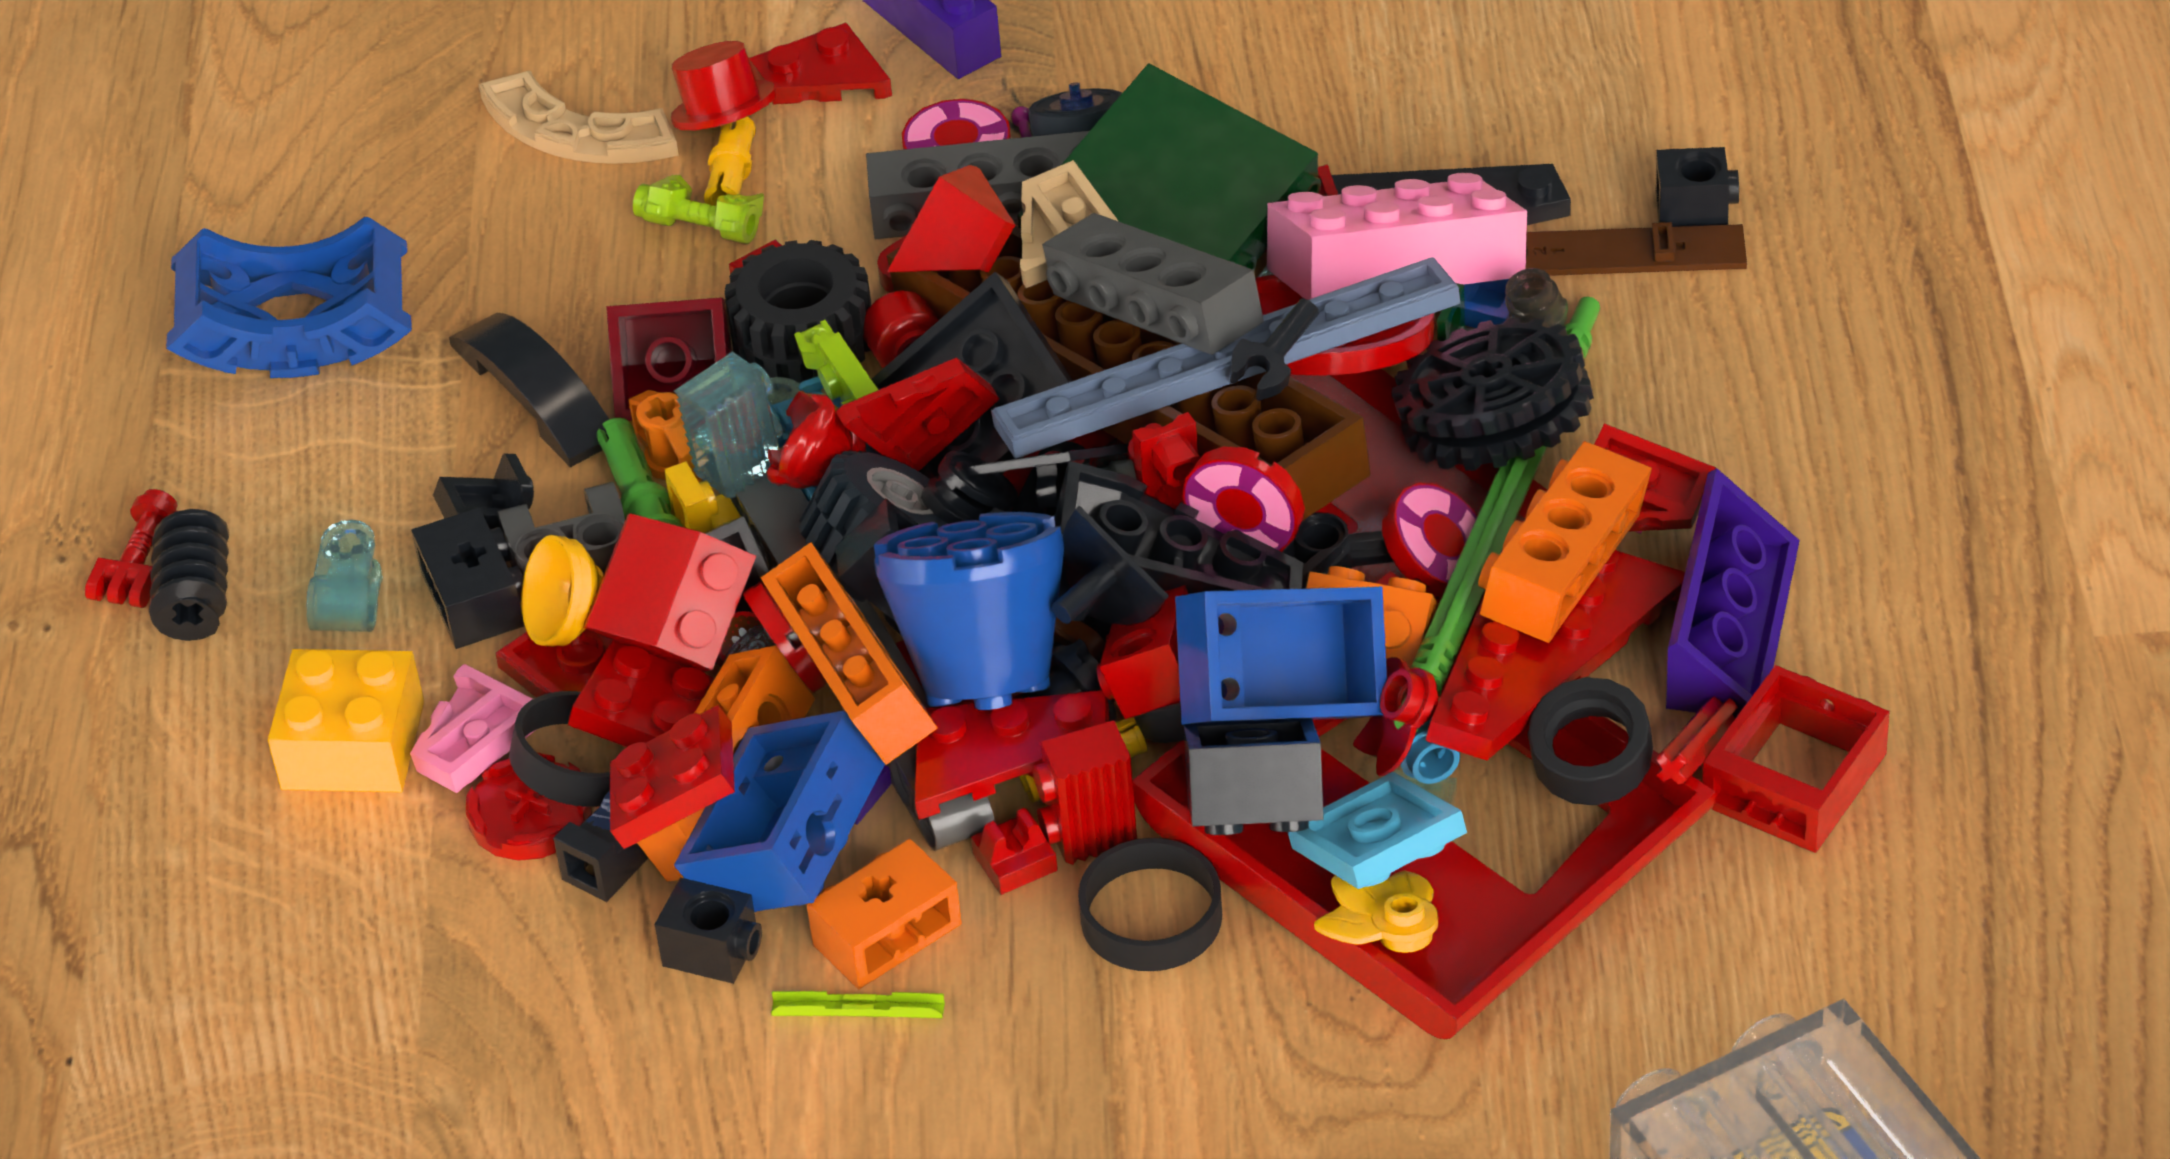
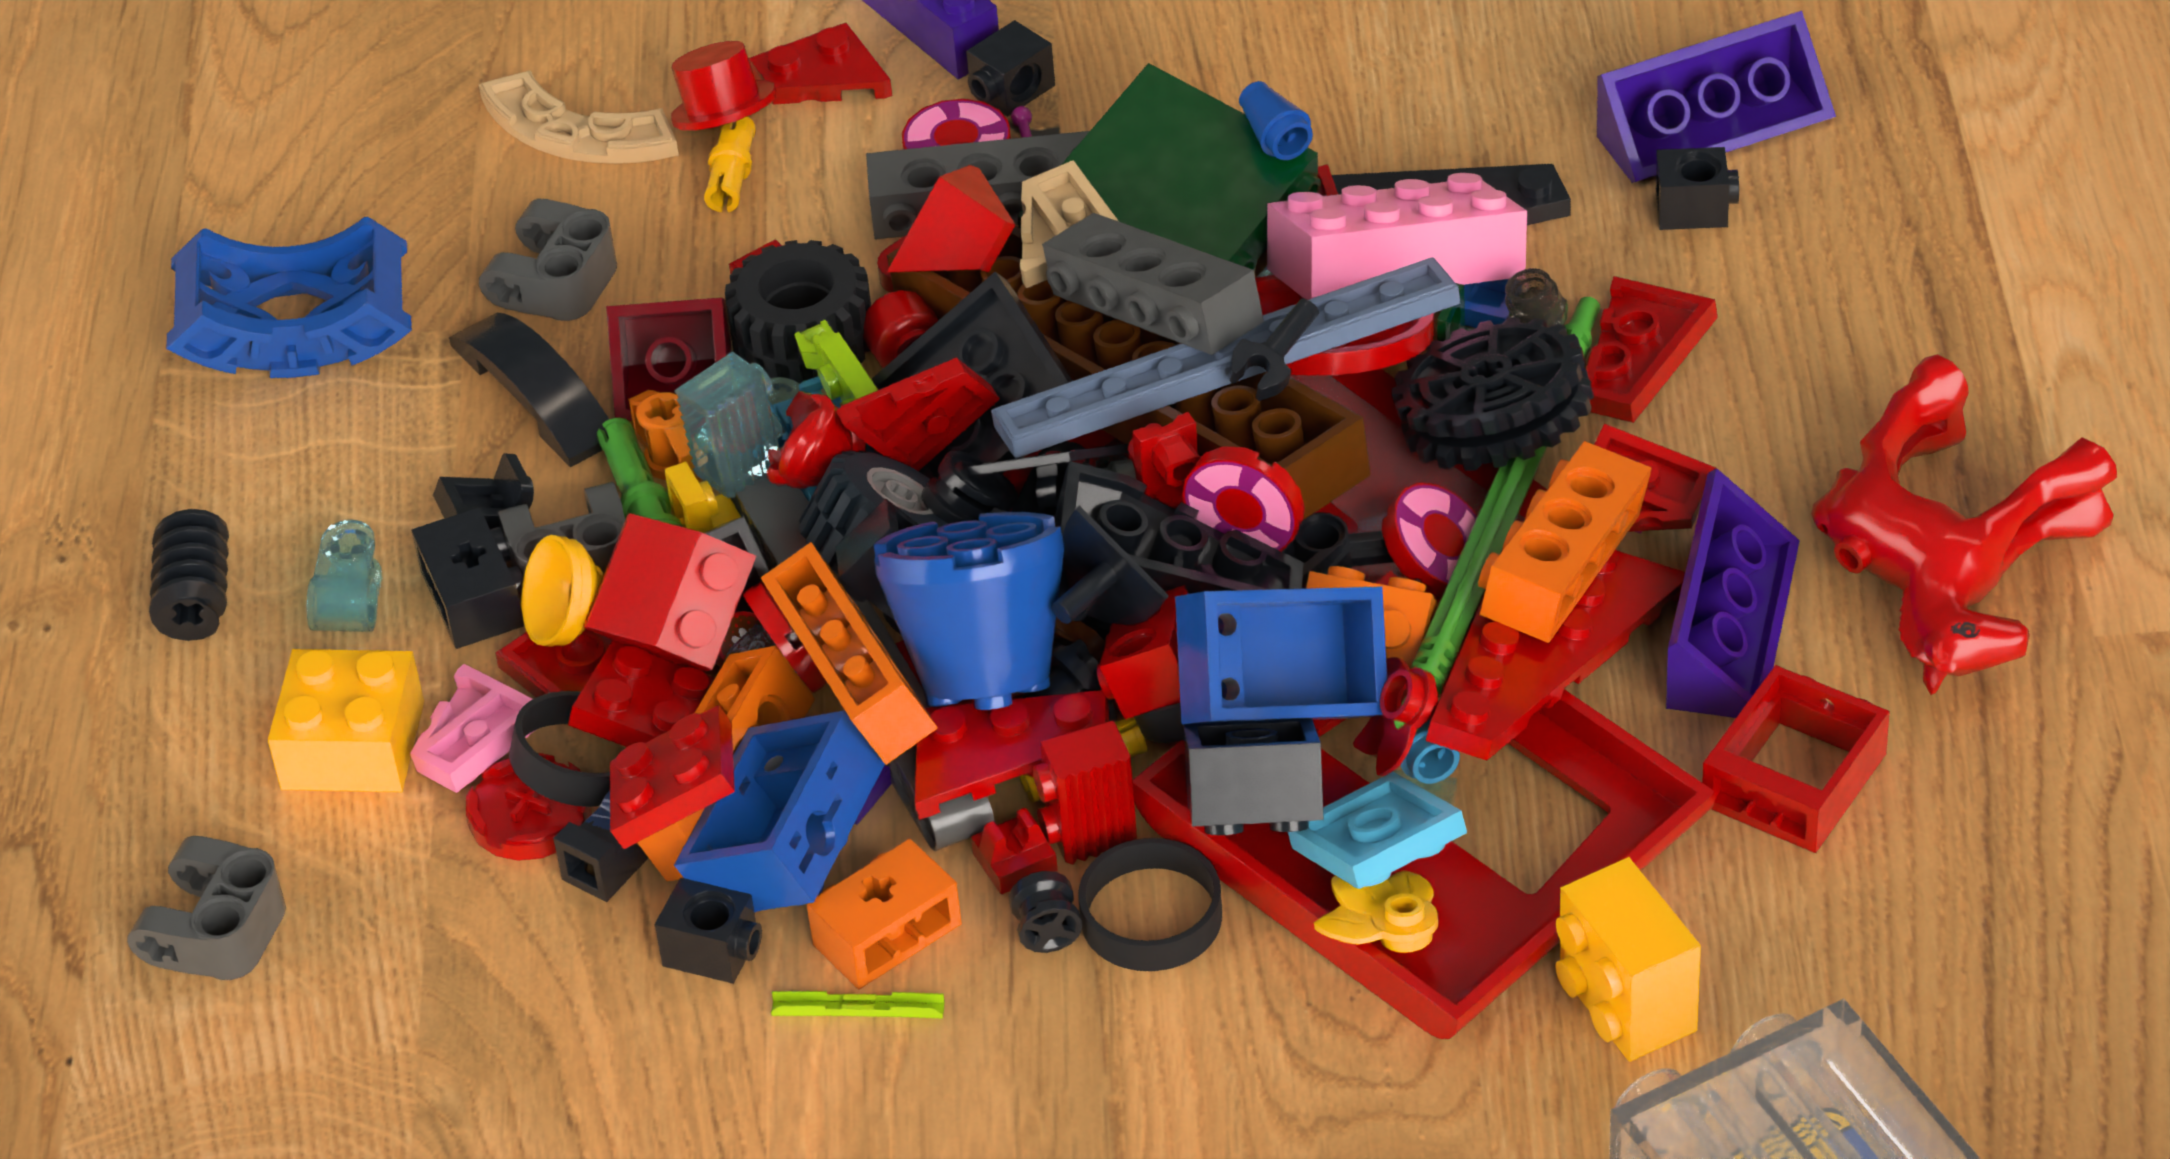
(129, 574): red hinge -> none
(231, 921): none -> dark grey piece
(571, 265): none -> dark grey piece
(670, 201): lime piece -> none
(1010, 68): none -> black brick
(1045, 911): none -> black wheel
(1070, 110): black wheel -> none
(1276, 121): none -> blue cone
(1580, 700): black tyre -> none
(1628, 959): none -> yellow brick
(1637, 249): reddish brown piece -> none
(1643, 344): none -> red wing
(1695, 741): red axle -> none
(1713, 95): none -> dark purple slope
(1937, 552): none -> red animal

